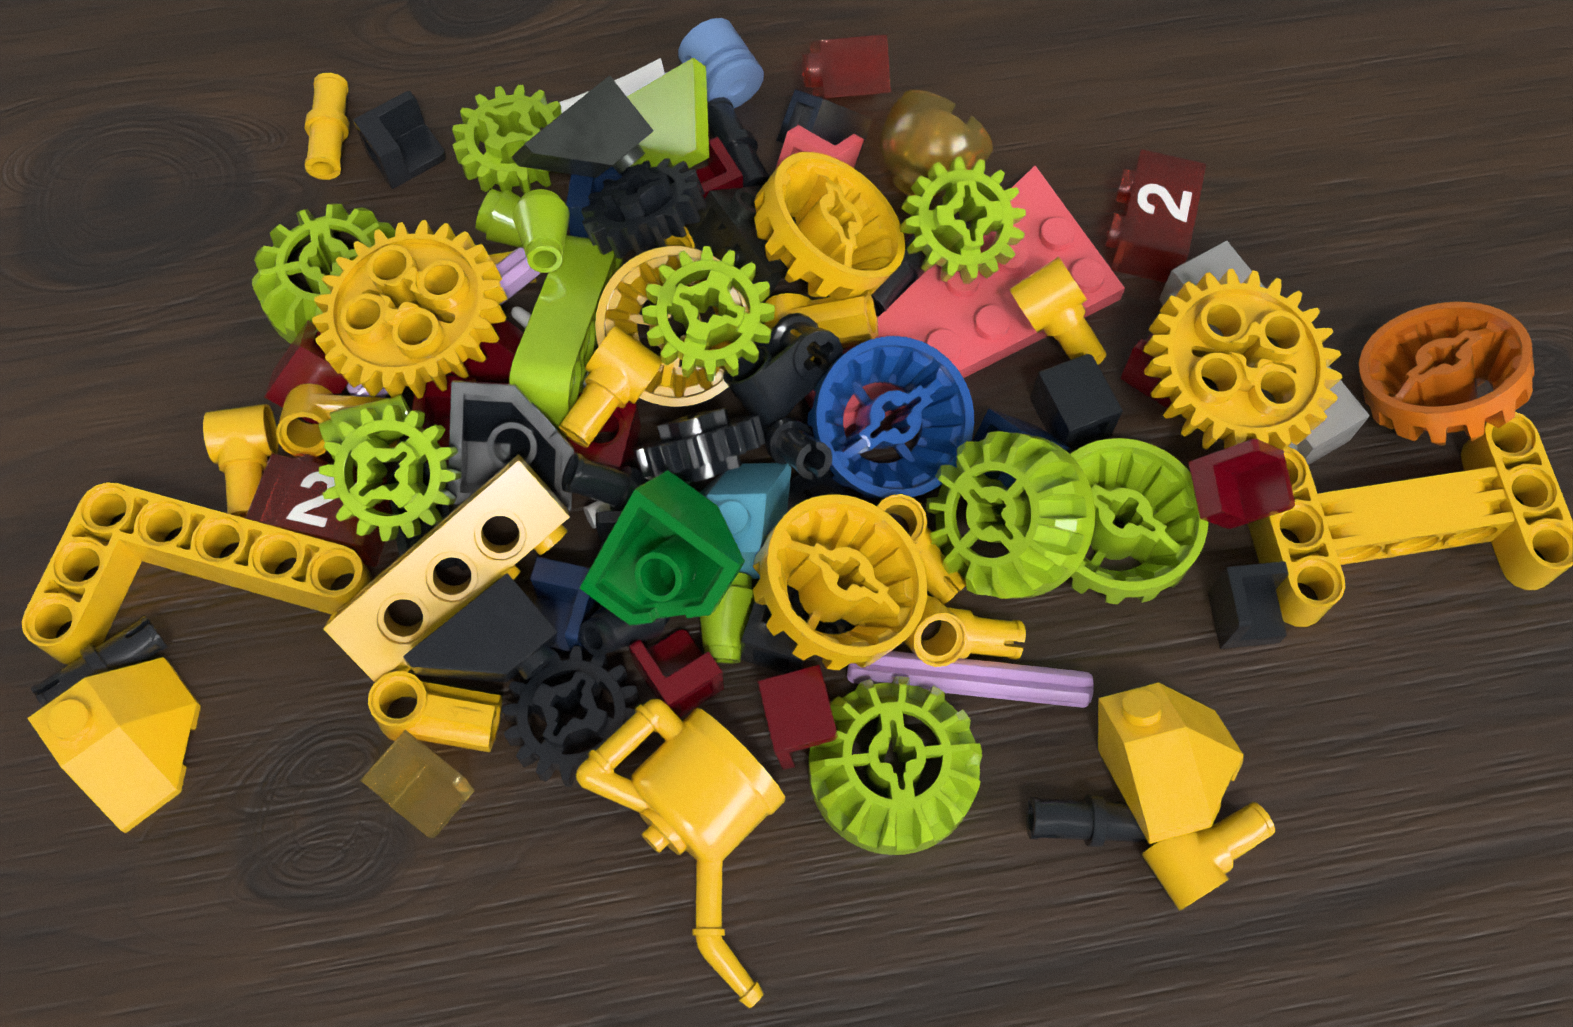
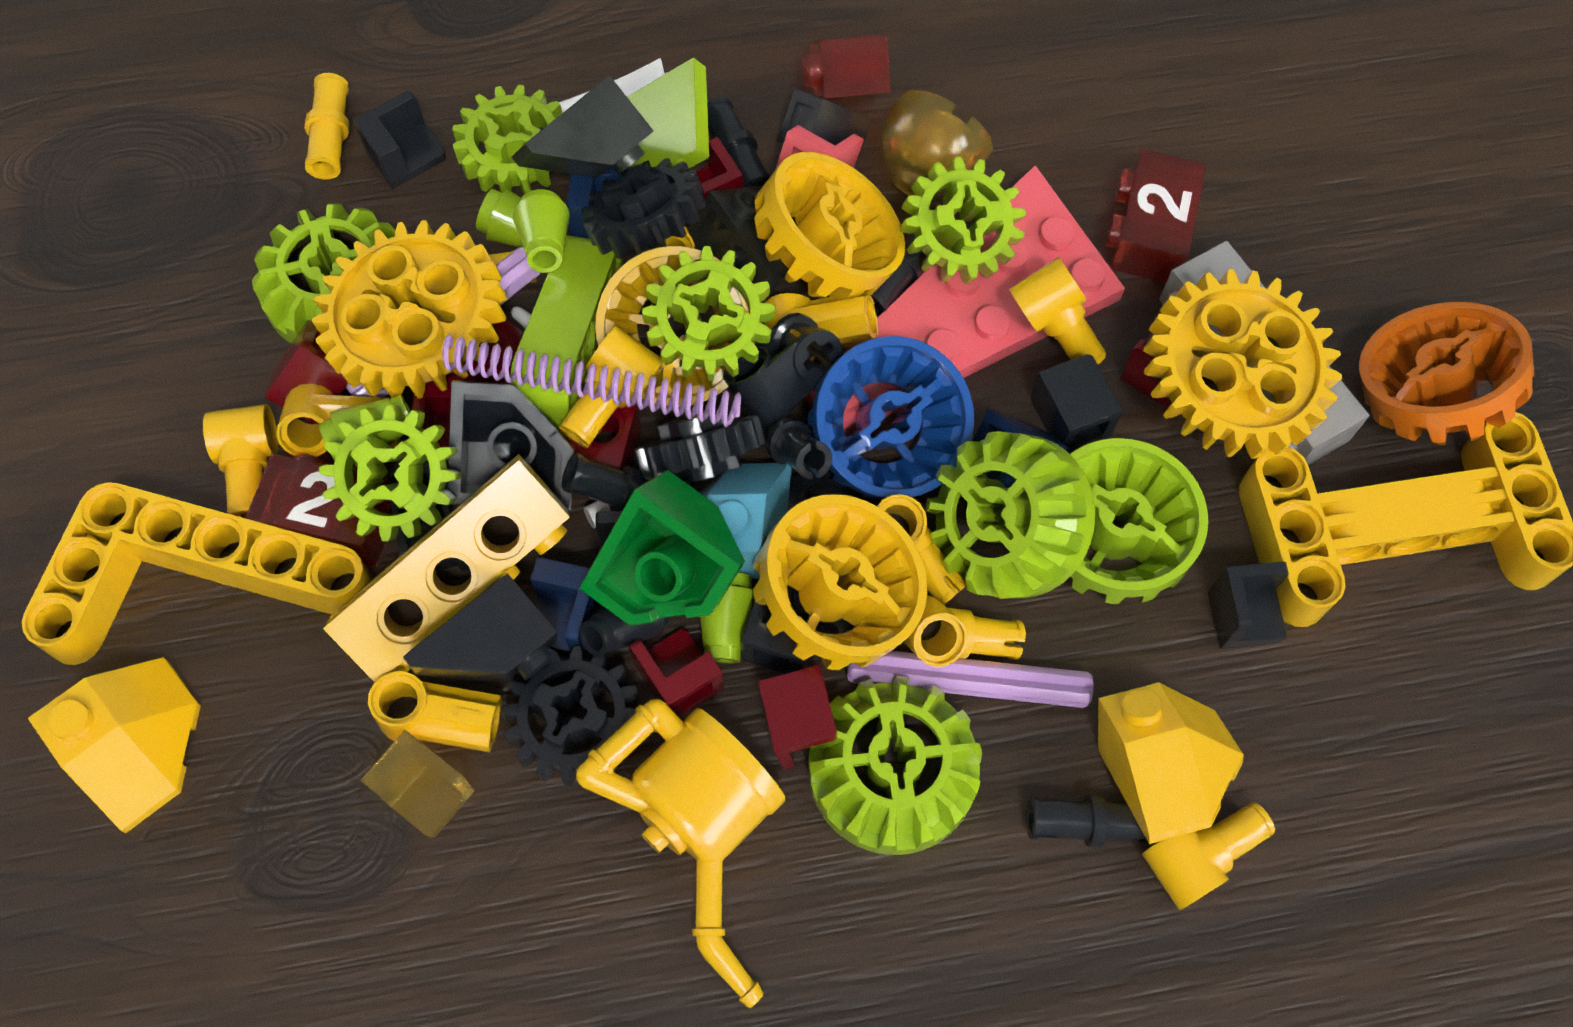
(122, 650): black pin -> none
(600, 391): none -> lavender piece
(728, 62): medium blue piece -> none
(1242, 484): dark red panel -> none

